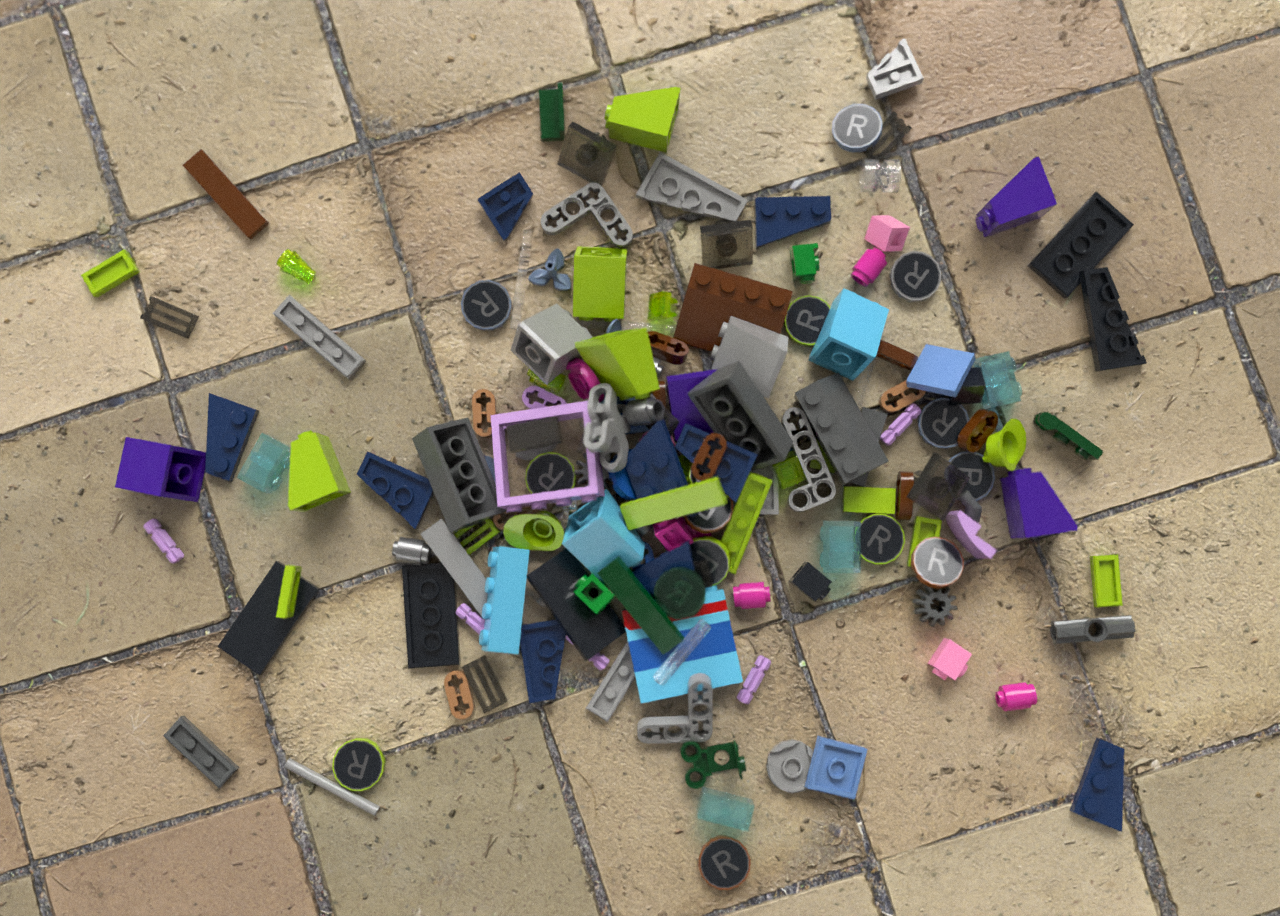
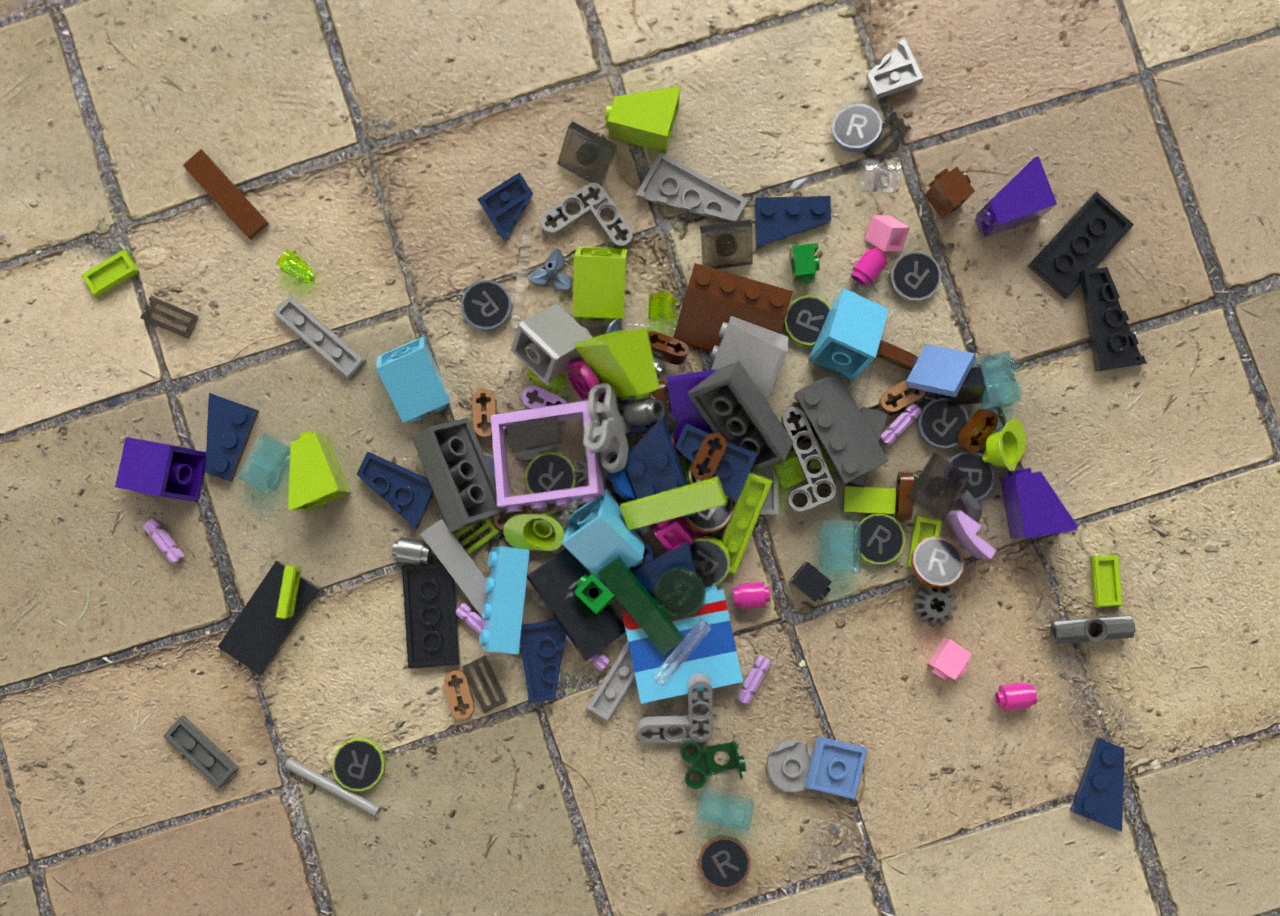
(413, 380): none -> medium azure slope
(552, 114): dark green panel -> none
(949, 191): none -> reddish brown brick
(1065, 434): dark green hinge -> none

